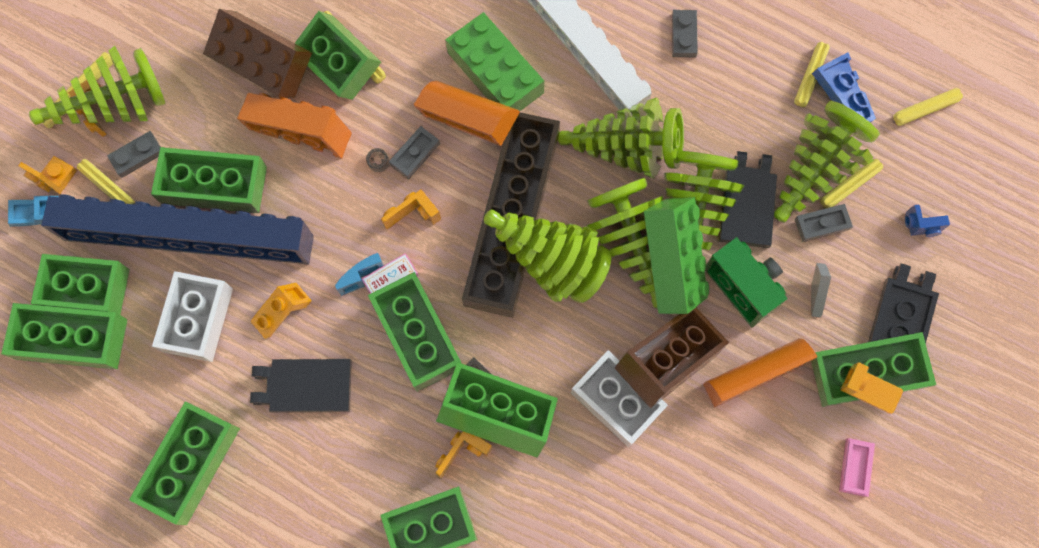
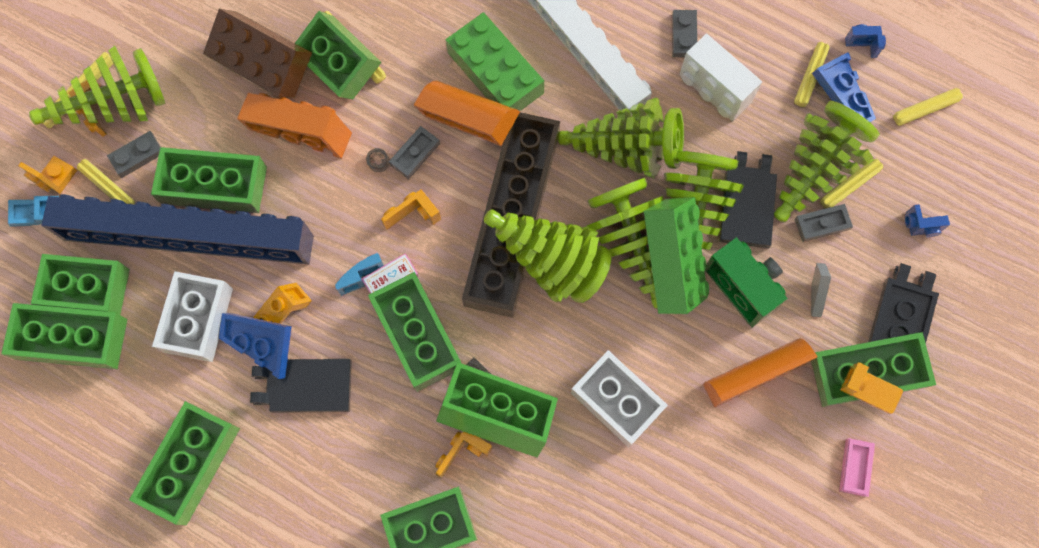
(258, 339): none -> blue wing
(671, 356): reddish brown brick -> none
(719, 77): none -> white brick
(866, 36): none -> blue bracket

